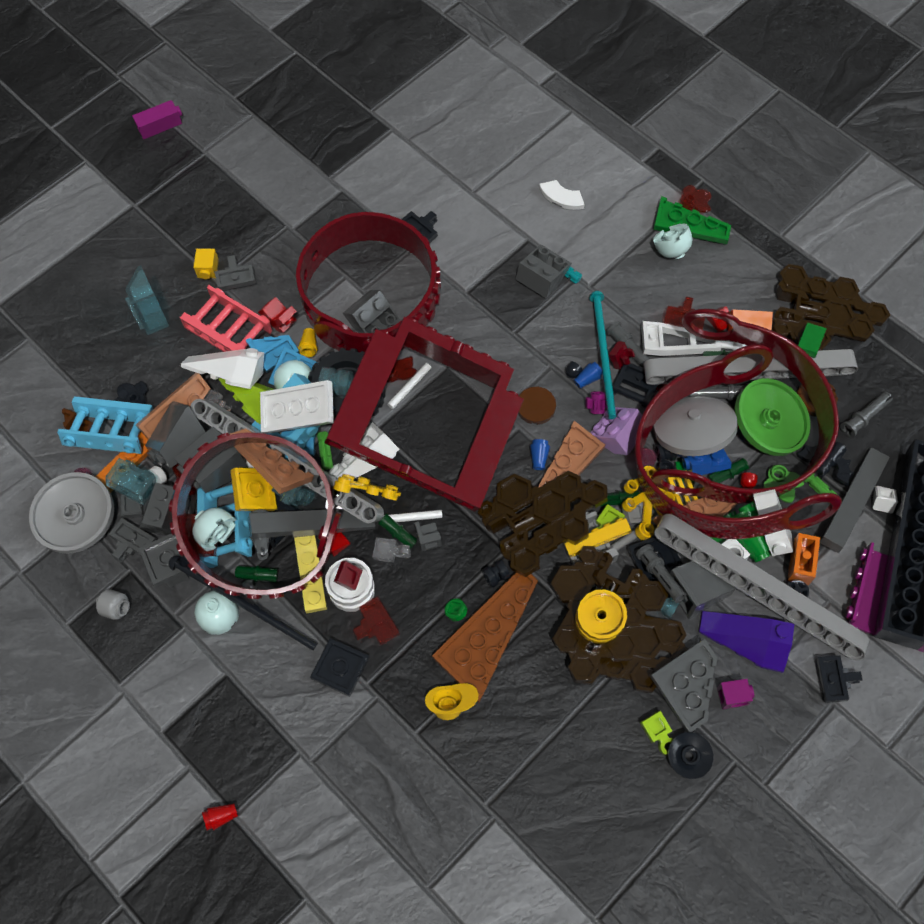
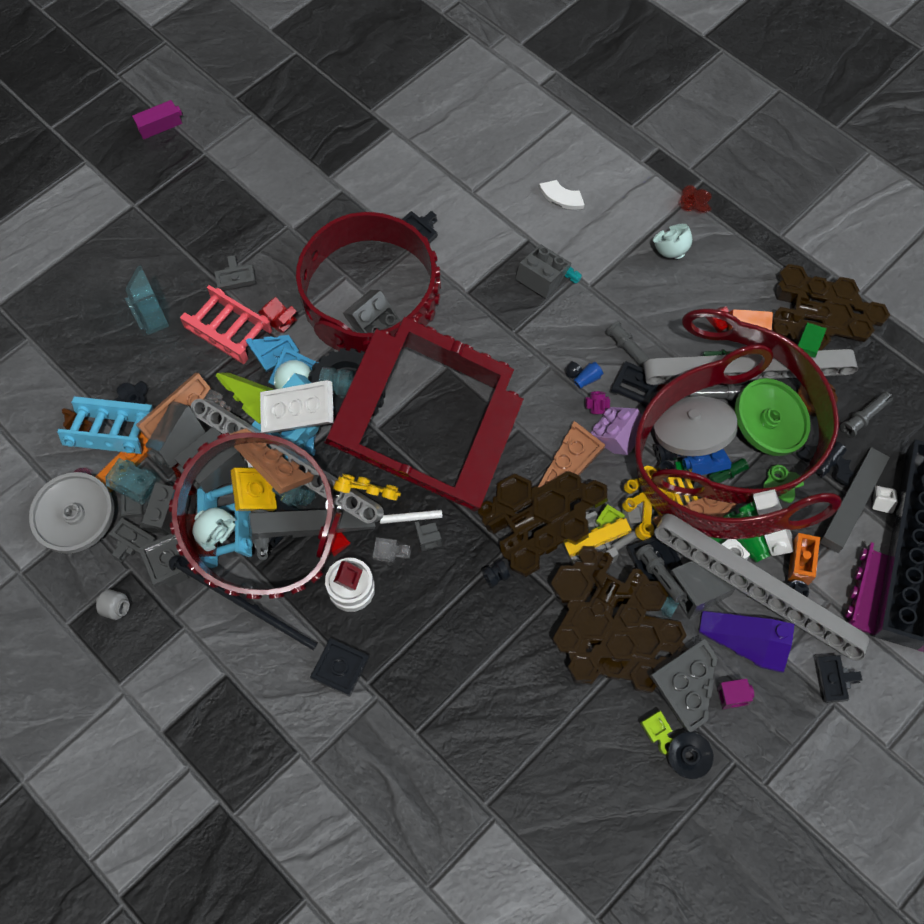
(159, 474): white tile -> none
(206, 263): yellow brick -> none
(215, 613): light aqua cylinder -> none
(218, 816): red cone -> none
(237, 367): white wedge -> none
(257, 573): dark green axle -> none
(308, 345): yellow cone -> none
(314, 594): light yellow plate -> none
(325, 451): bright green axle -> none
(373, 439): white wedge -> none
(375, 623): clear red hinge -> none
(397, 531): dark green axle -> none
(402, 370): clear red plate -> none
(409, 386): white bar -> none
(451, 700): yellow piece -> none
(455, 609): green tile -> none
(480, 643): dark orange wing -> none
(537, 405): reddish brown tile -> none
(539, 453): blue cone -> none
(596, 297): teal bar -> none
(598, 629): yellow wheel -> none
(619, 497): dark green axle -> none
(620, 355): dark red tile -> none
(648, 457): clear pink tile -> none
(654, 344): white plate -> none
(674, 315): clear red hinge -> none
(700, 226): green wing -> none
(748, 480): red hinge -> none
(818, 485): bright green axle -> none

